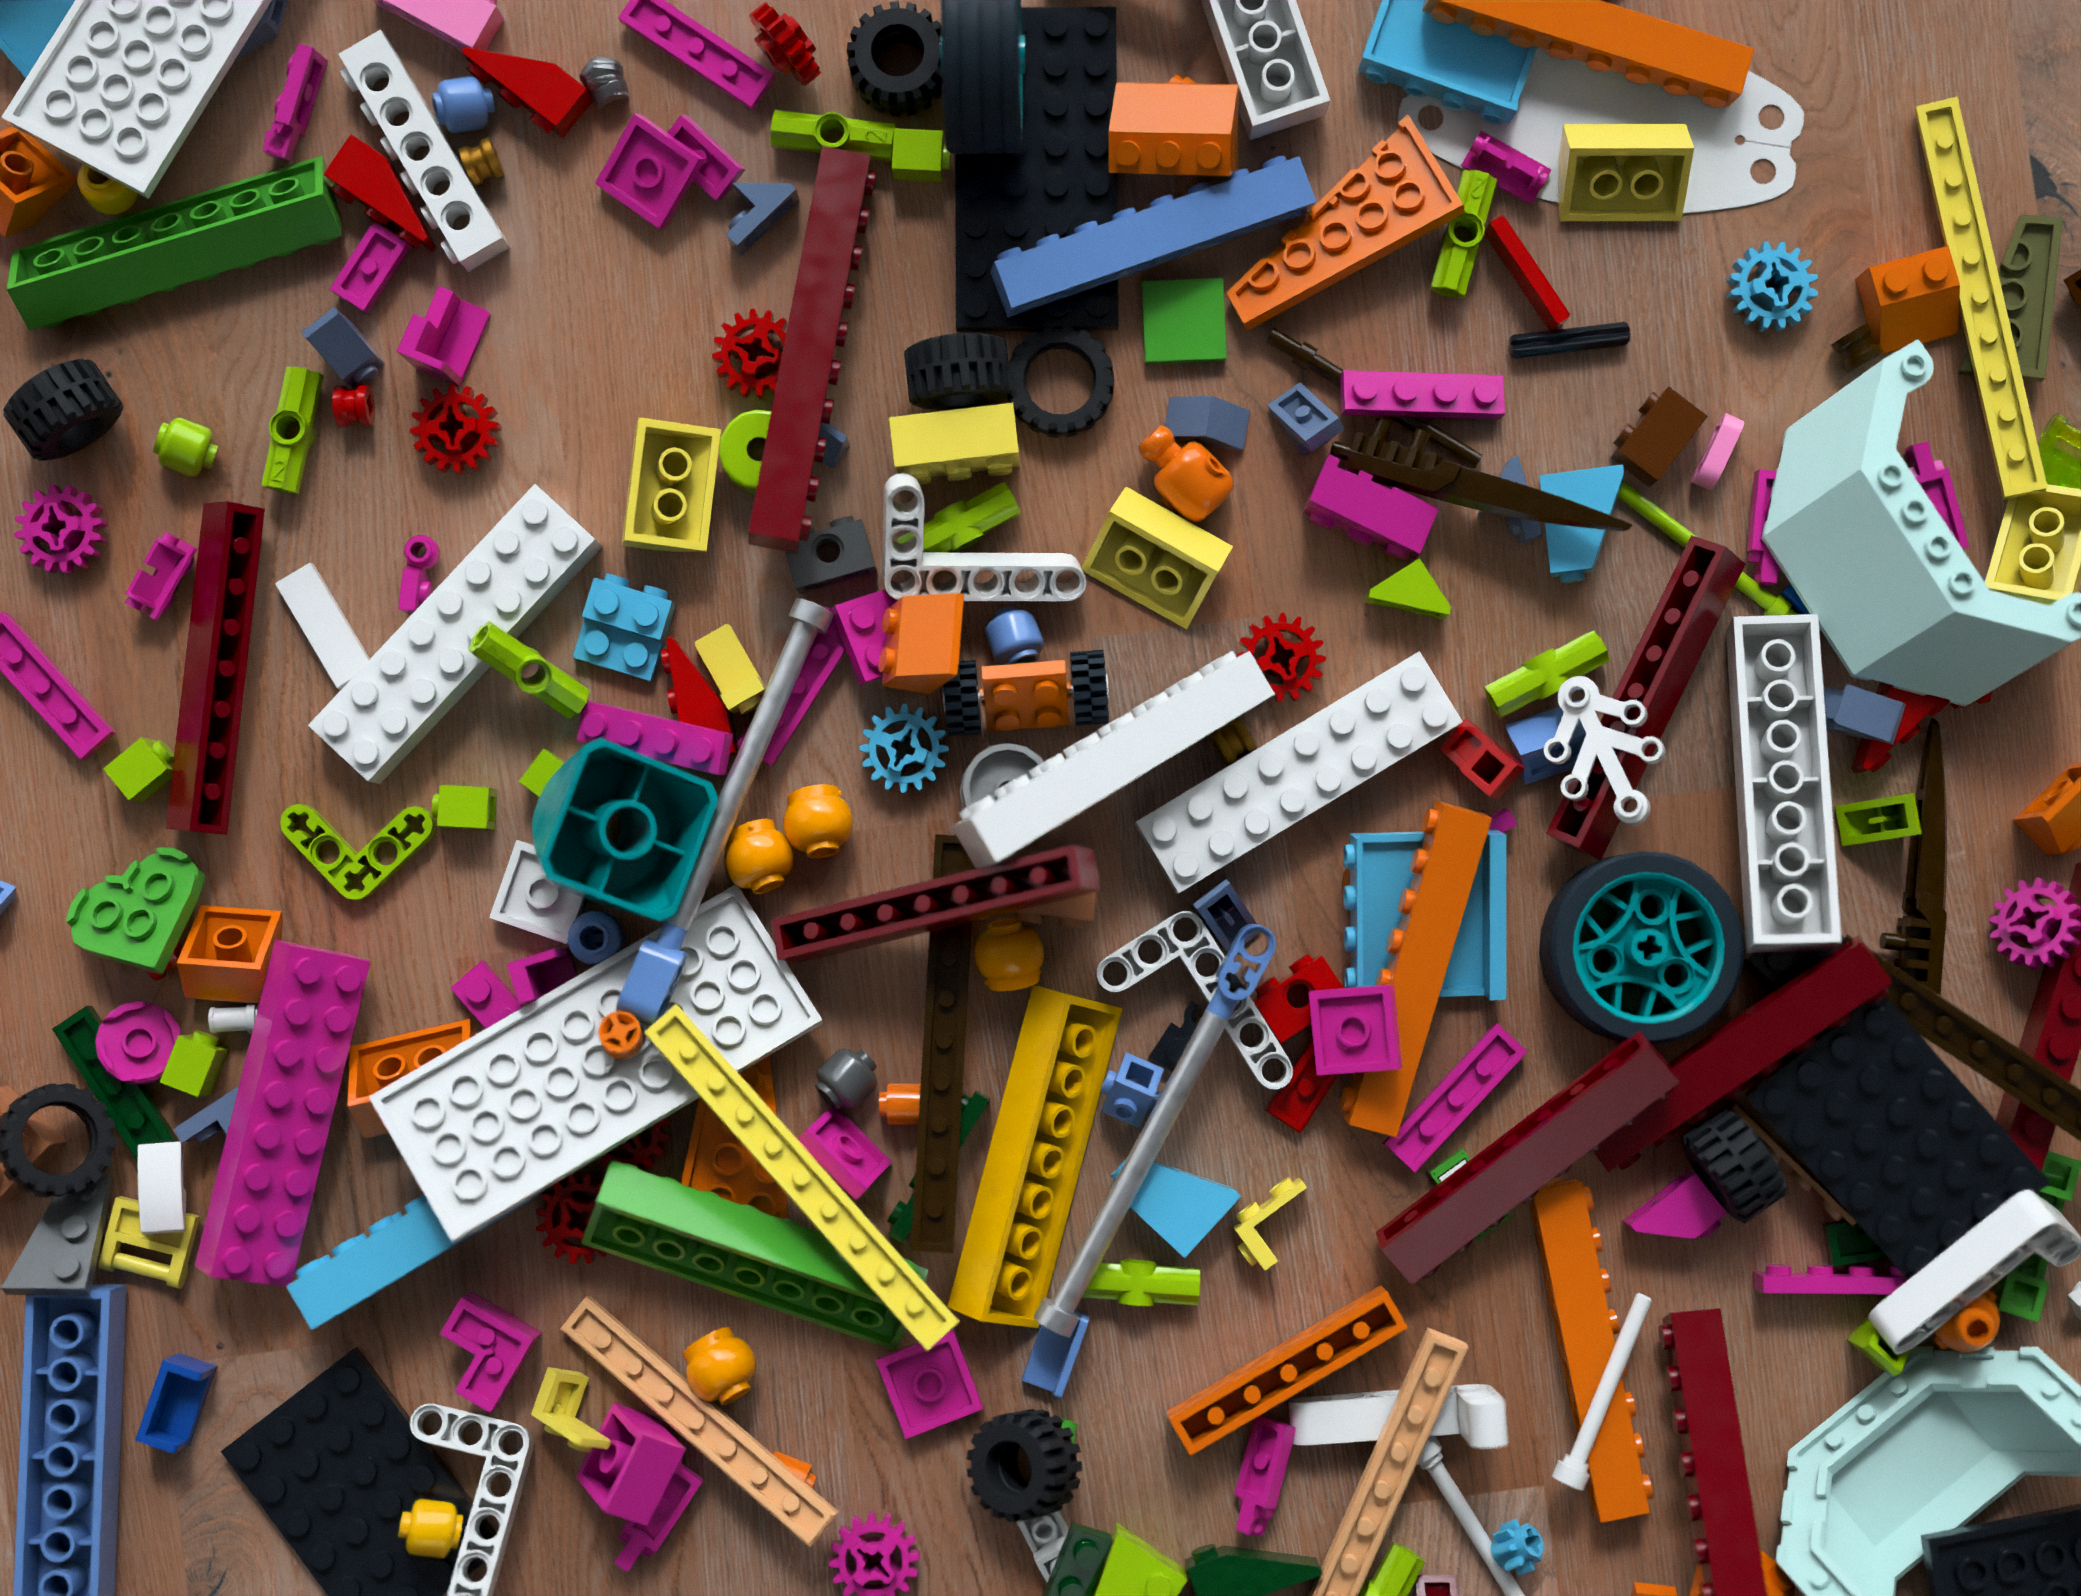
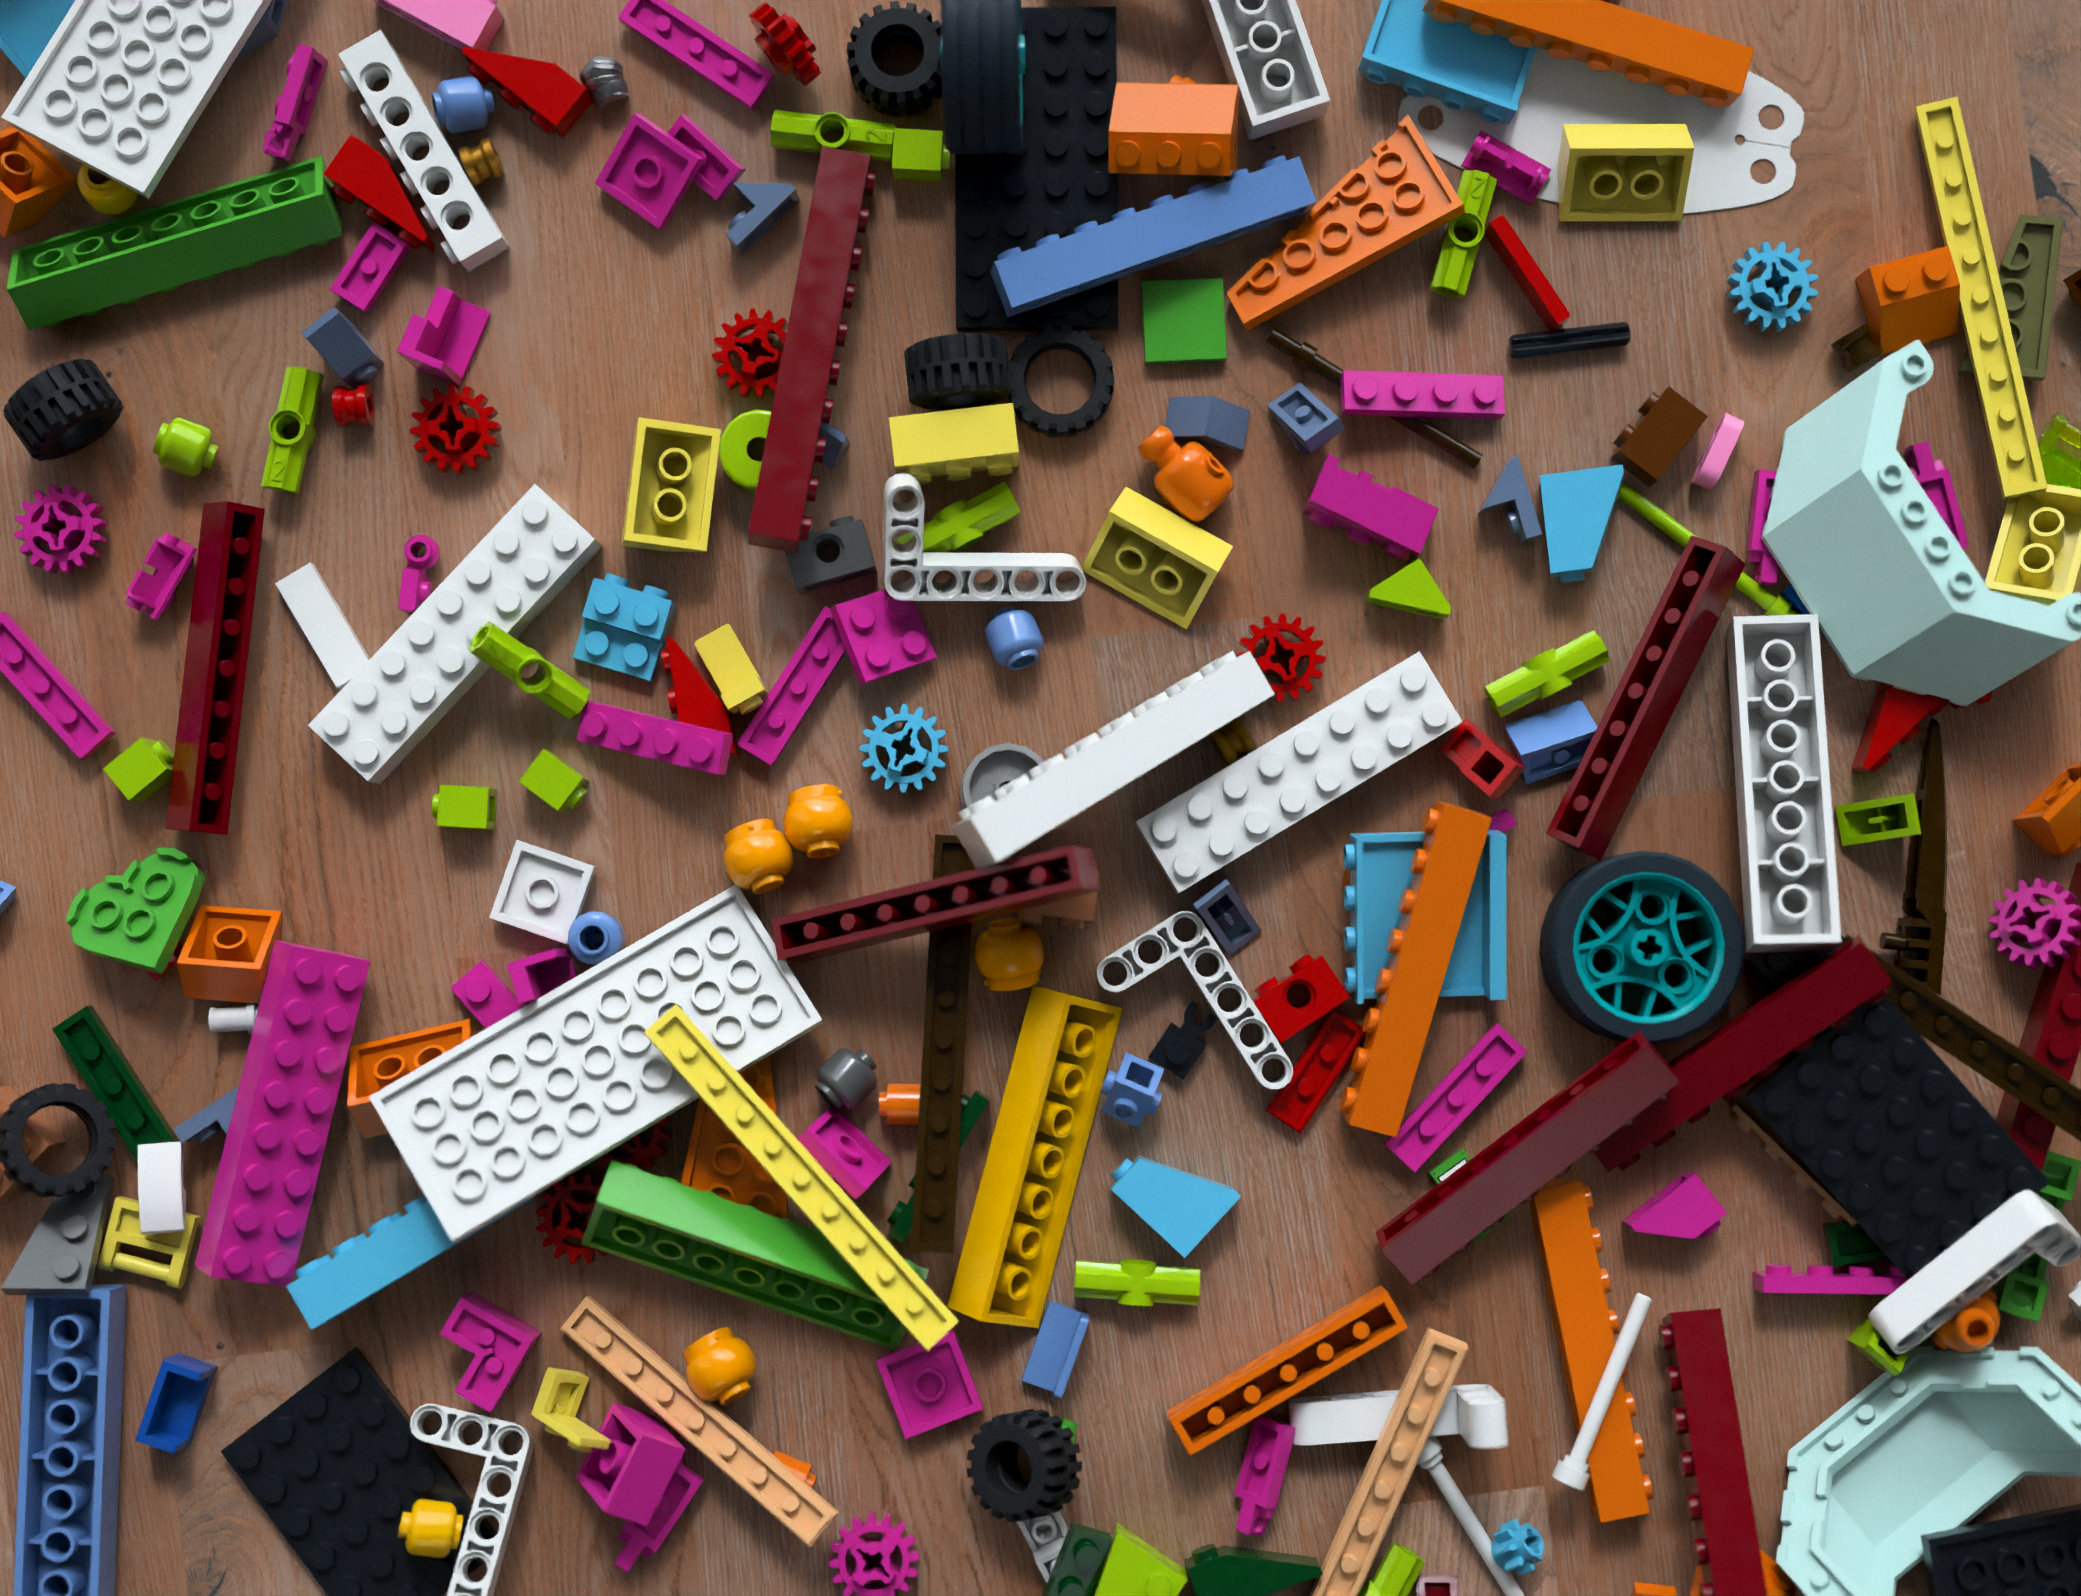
(136, 1042): dark pink tile -> none
(194, 1063): lime brick -> none
(351, 861): lime beam -> none
(618, 1026): orange wheel -> none
(660, 960): flat silver piece -> none
(661, 832): teal piece -> none
(921, 642): orange slope -> none
(1027, 695): plate -> none
(1059, 1312): flat silver piece -> none
(1254, 1247): light yellow bracket -> none
(1355, 1029): dark pink plate -> none
(1452, 483): dark brown piece -> none
(1600, 742): white plant -> none
(1734, 1165): black tyre -> none
(1862, 714): sand blue slope -> none

